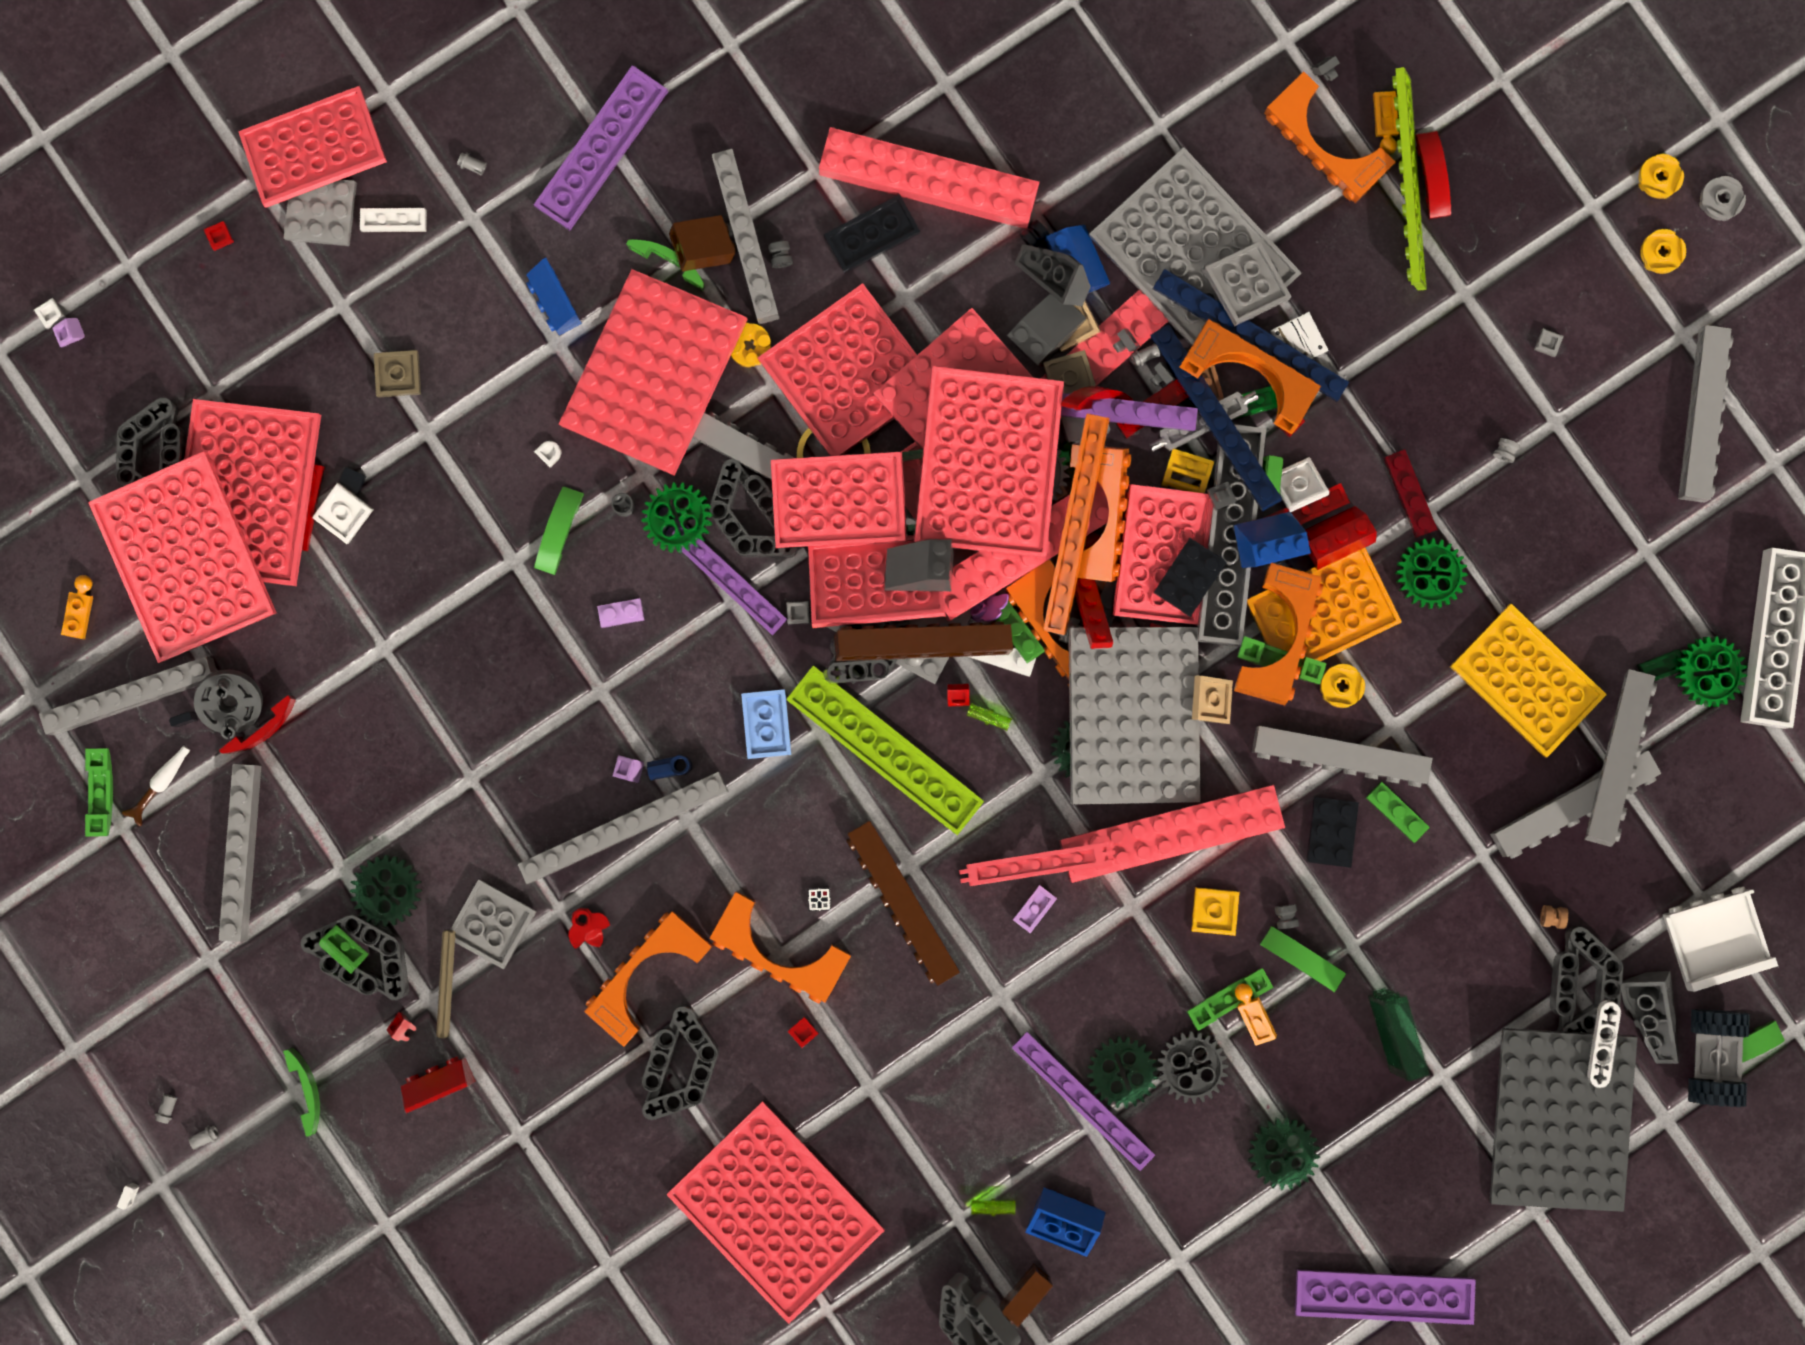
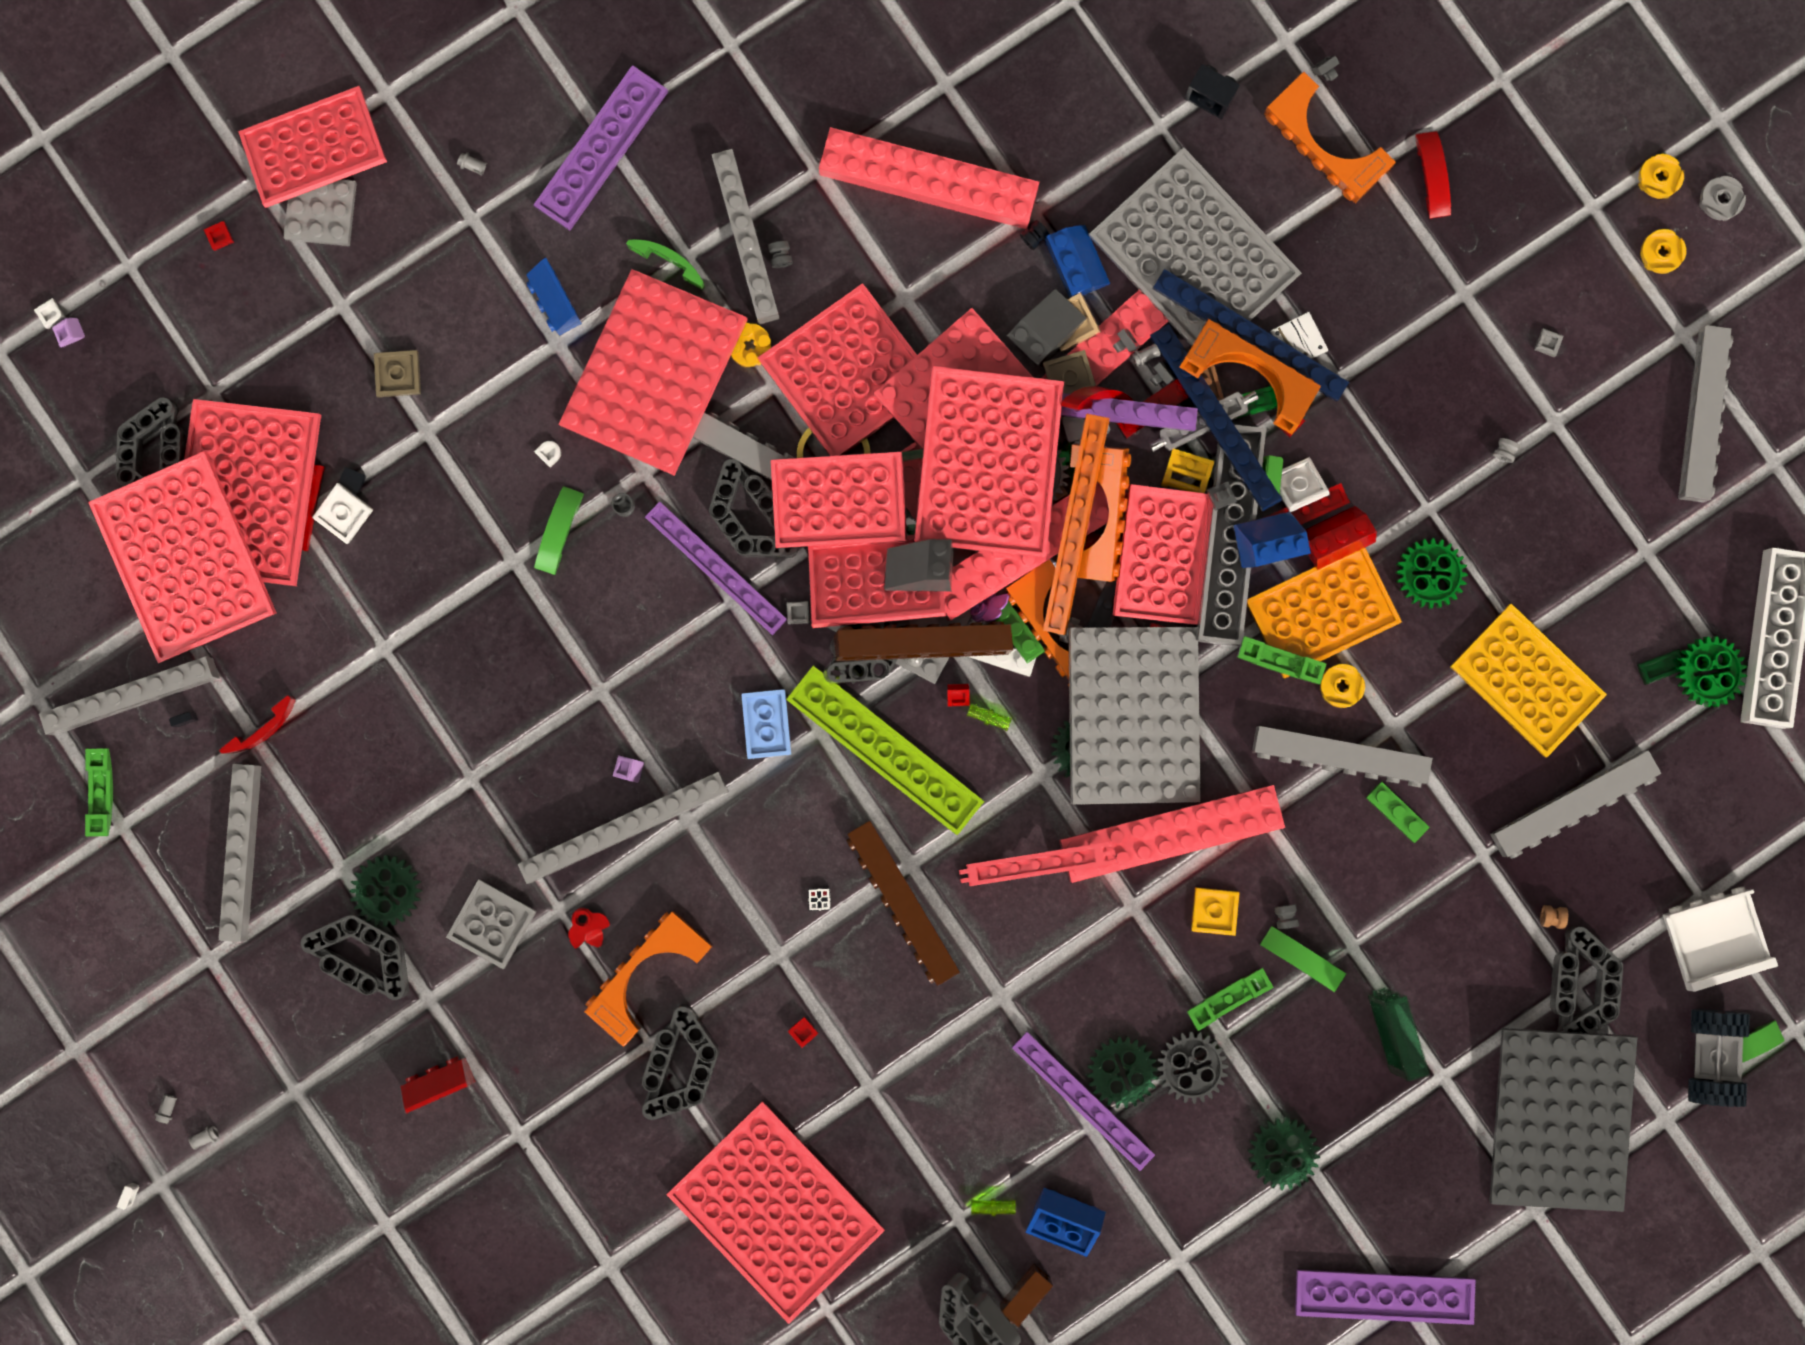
(78, 609): light orange plate -> none
(158, 783): white piece -> none
(229, 718): dark grey piece -> none
(296, 1062): bright green slope -> none
(343, 949): bright green slope -> none
(393, 219): white plate -> none
(399, 1026): red tile -> none
(445, 983): dark tan axle -> none
(621, 613): lavender plate -> none
(659, 524): green gear -> none
(667, 767): dark blue piece -> none
(702, 243): reddish brown brick -> none
(735, 934): orange arch -> none
(872, 233): black plate -> none
(1034, 909): lavender plate -> none
(1056, 273): dark grey wedge -> none
(1093, 614): red plate -> none
(1190, 577): black plate -> none
(1212, 91): none -> black brick
(1212, 699): tan plate -> none
(1247, 283): light grey plate -> none
(1254, 1015): light orange plate -> none
(1299, 593): orange arch -> none
(1332, 832): black plate -> none
(1385, 119): light orange plate -> none
(1410, 186): lime plate -> none
(1410, 493): dark red plate -> none
(1599, 1043): white beam -> none
(1620, 758): light grey brick -> none
(1653, 1009): dark grey wedge -> none

